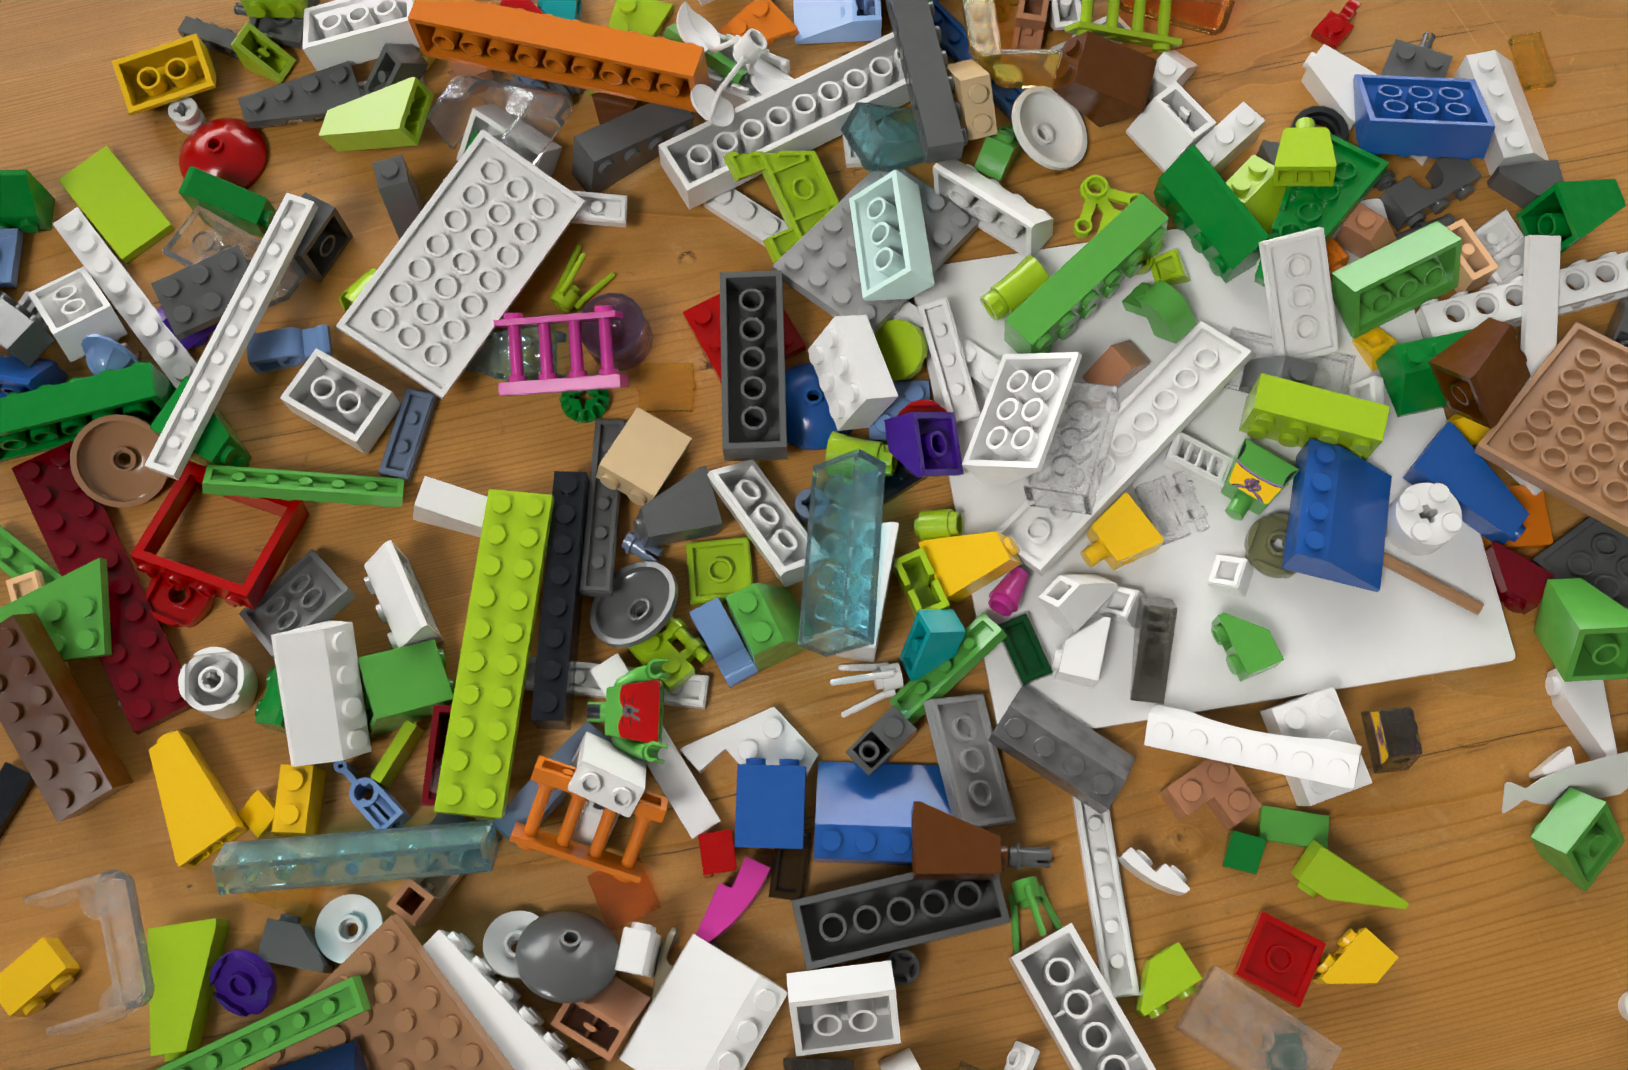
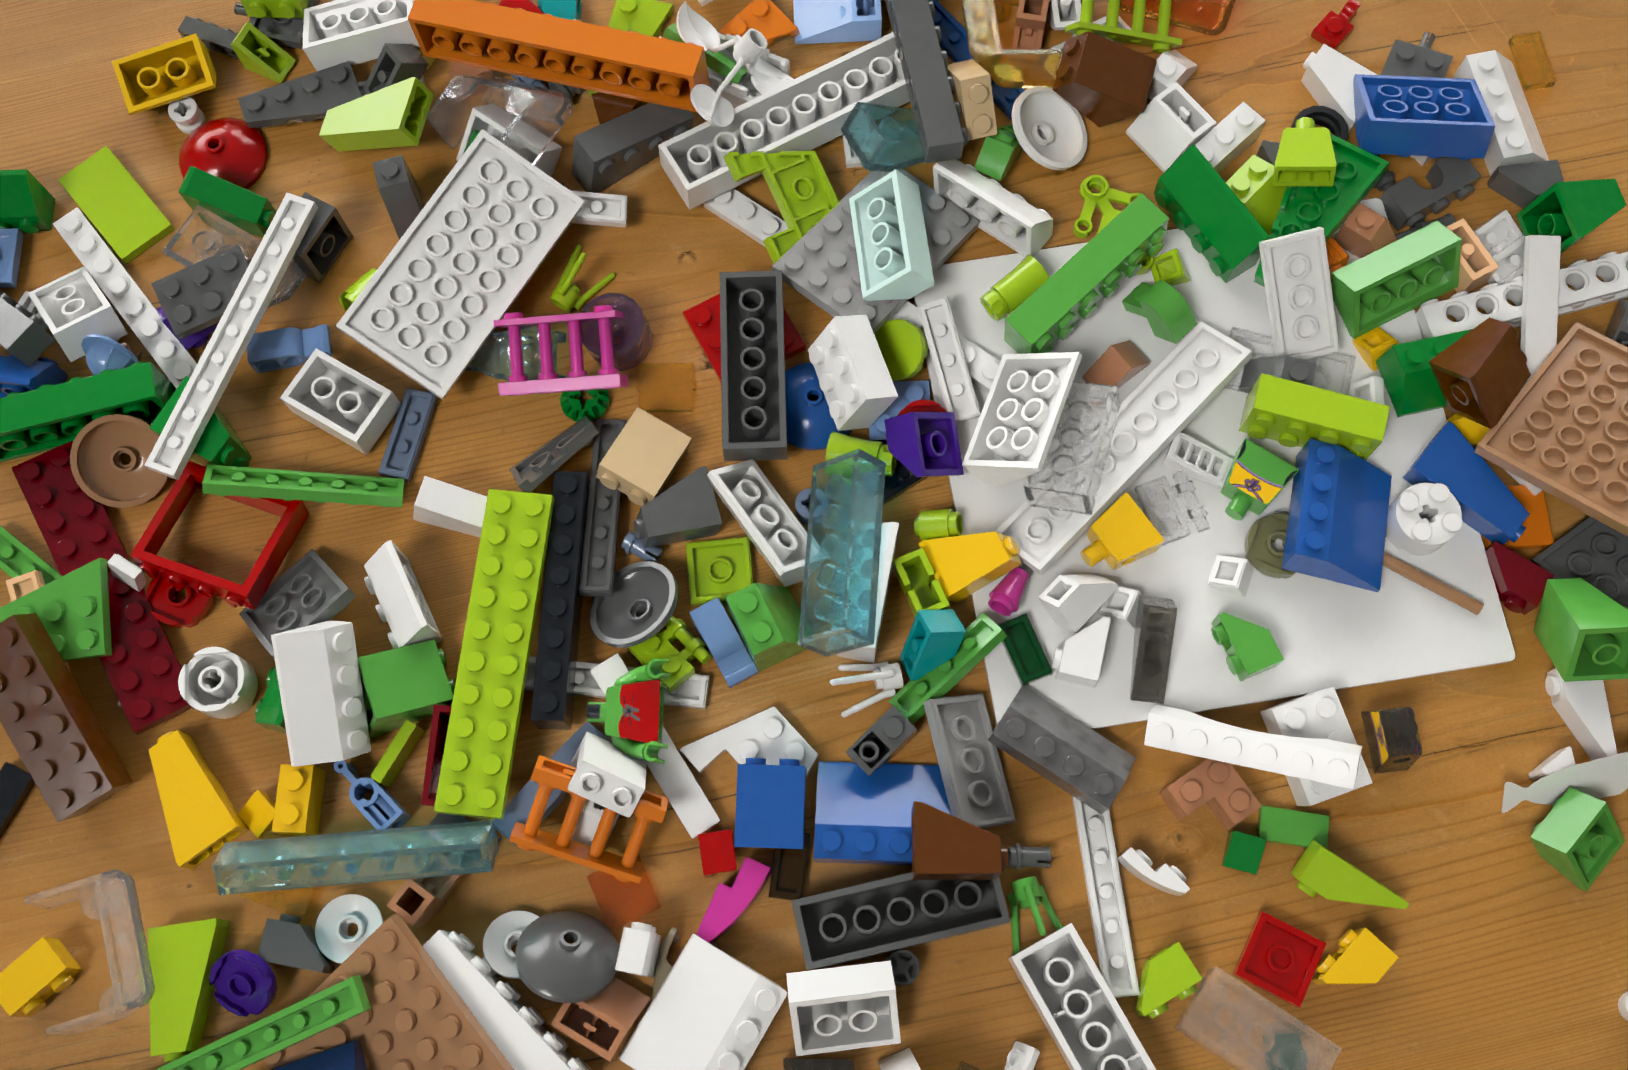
(127, 572): none -> white tile
(553, 454): none -> dark grey wing

